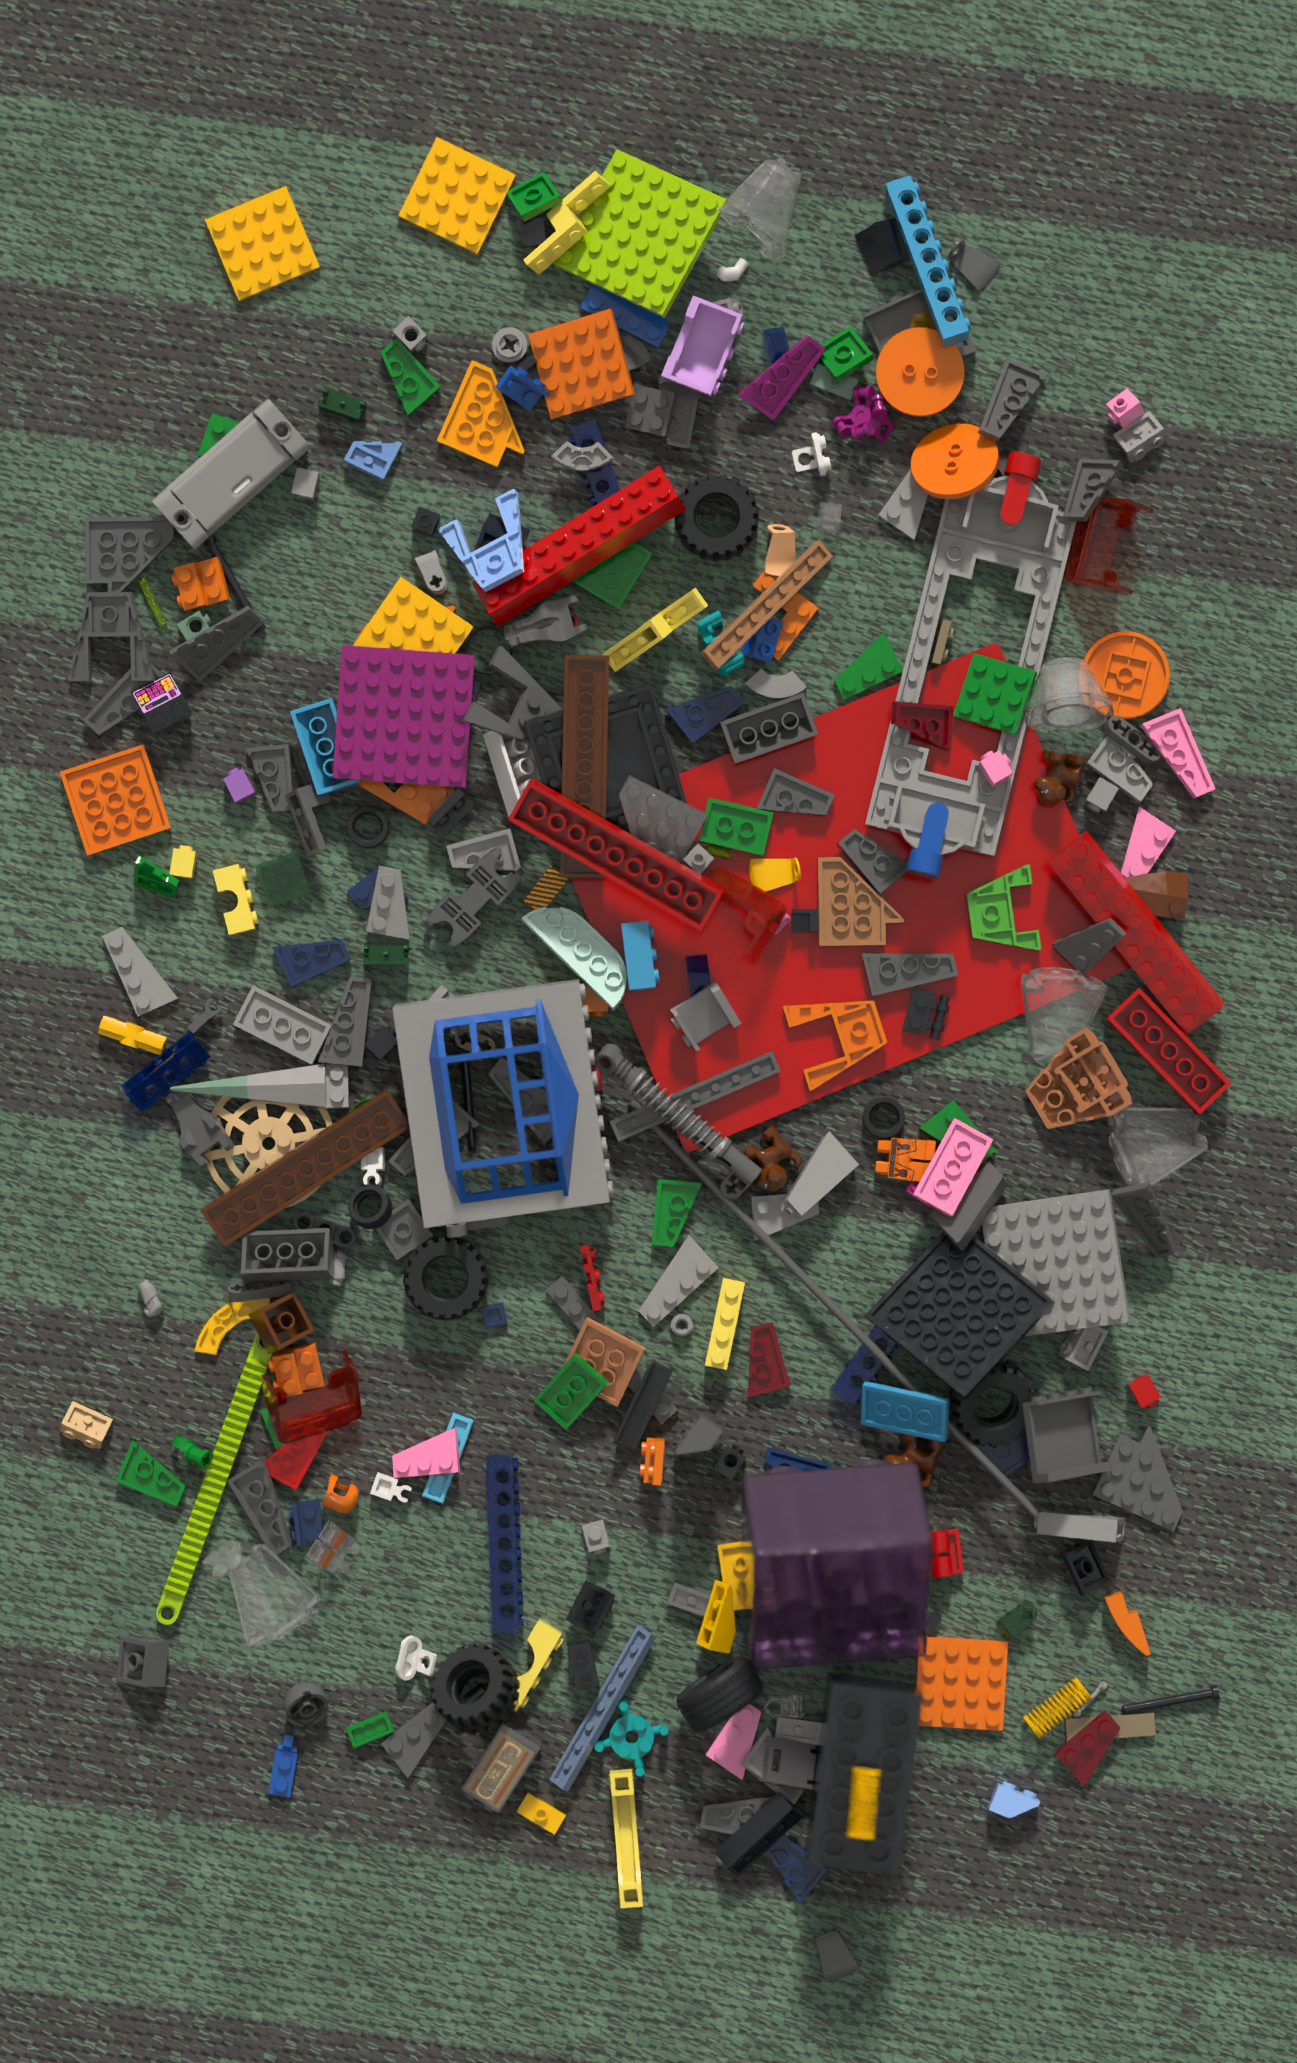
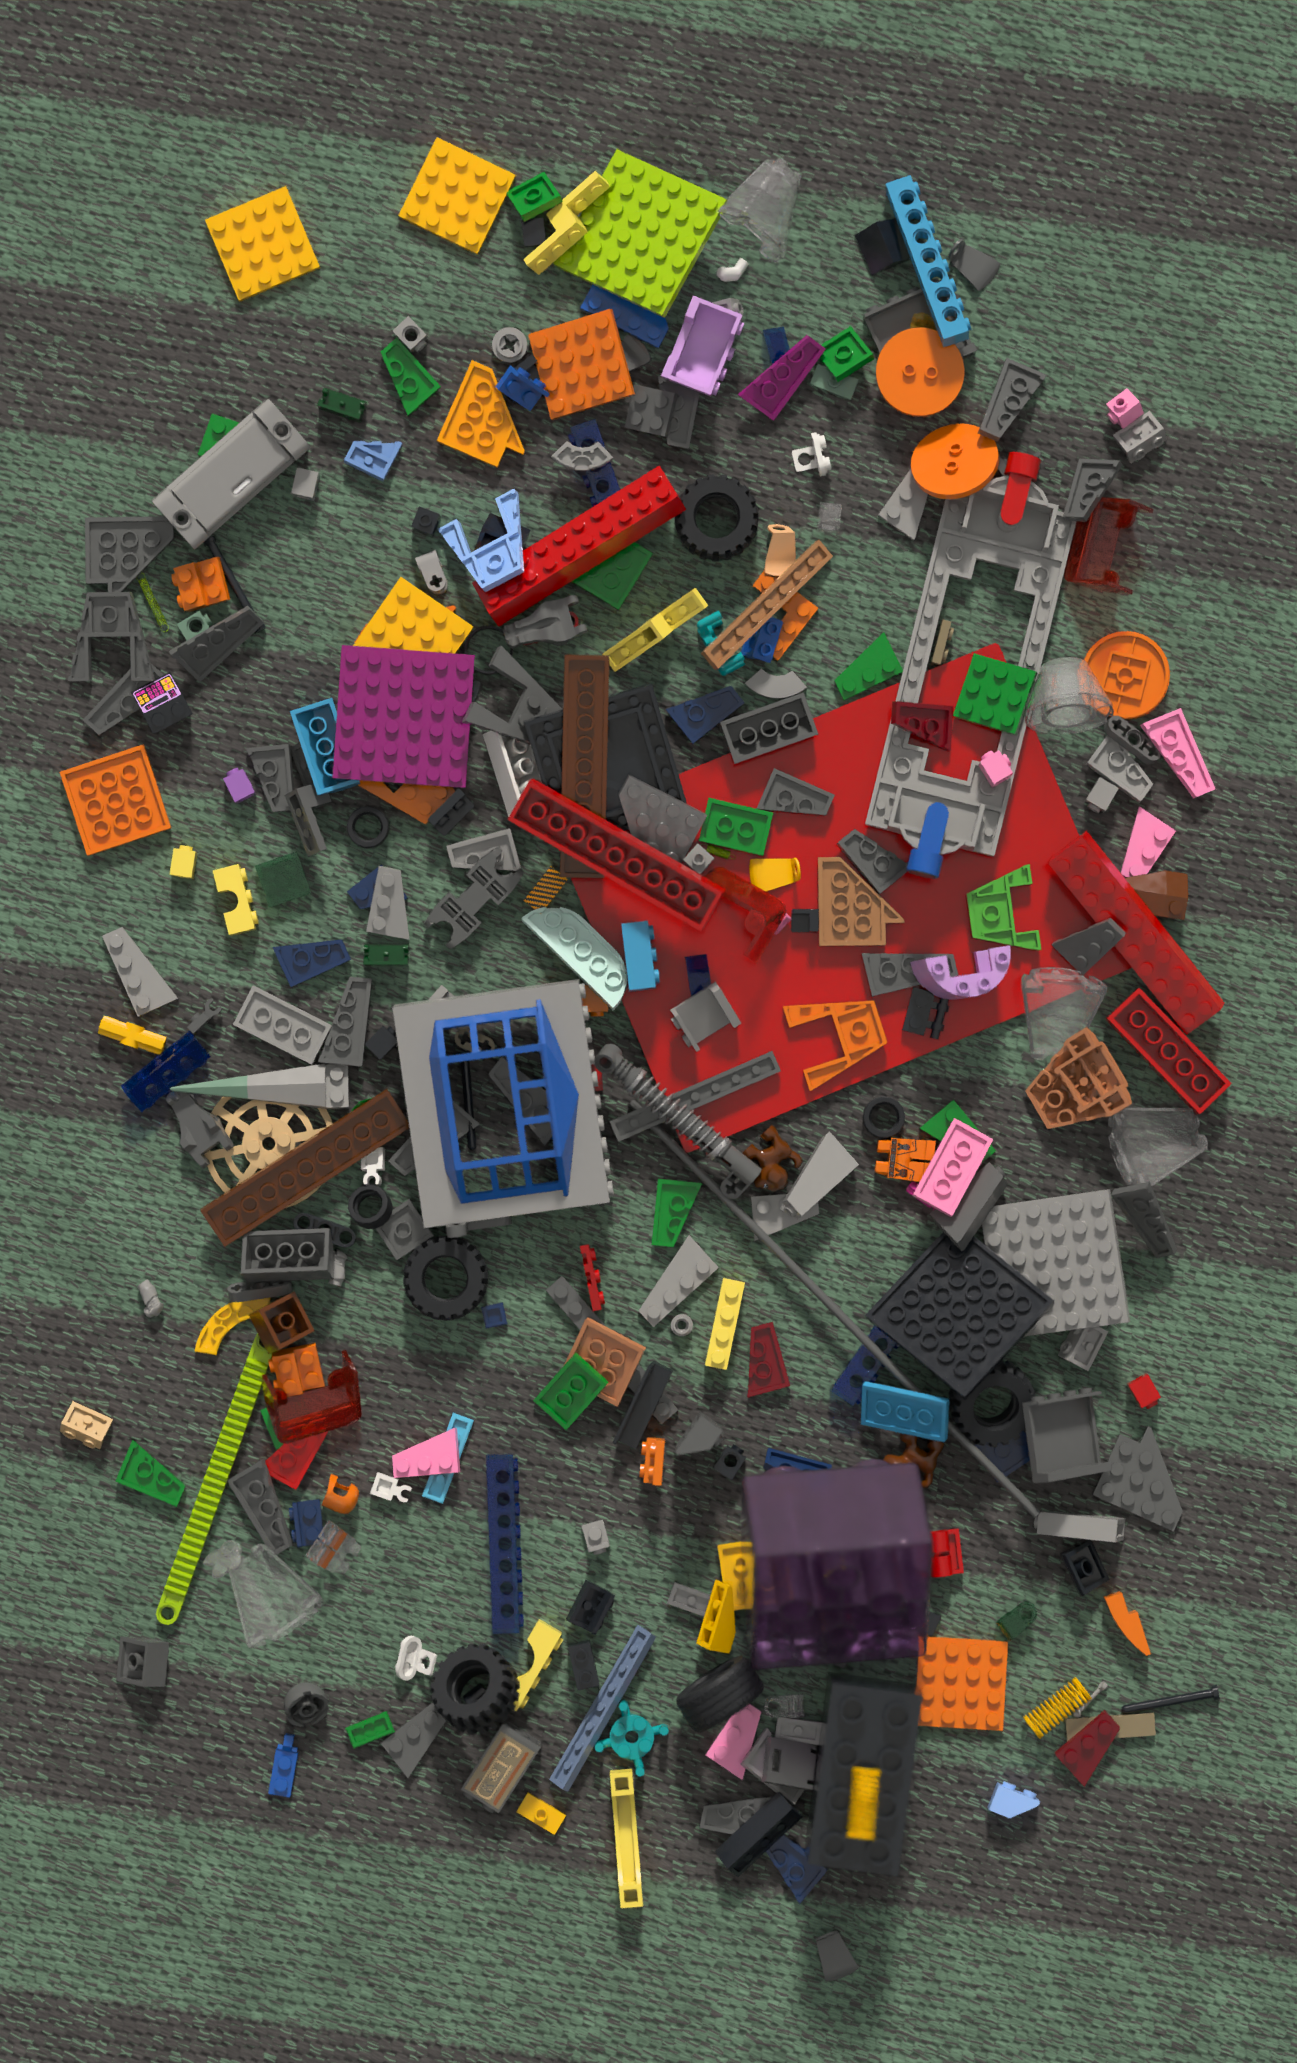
(154, 878): green wing -> none
(192, 1452): green connector -> none
(864, 418): magenta piece -> none
(990, 969): none -> lavender cylinder
(1052, 788): reddish brown animal -> none

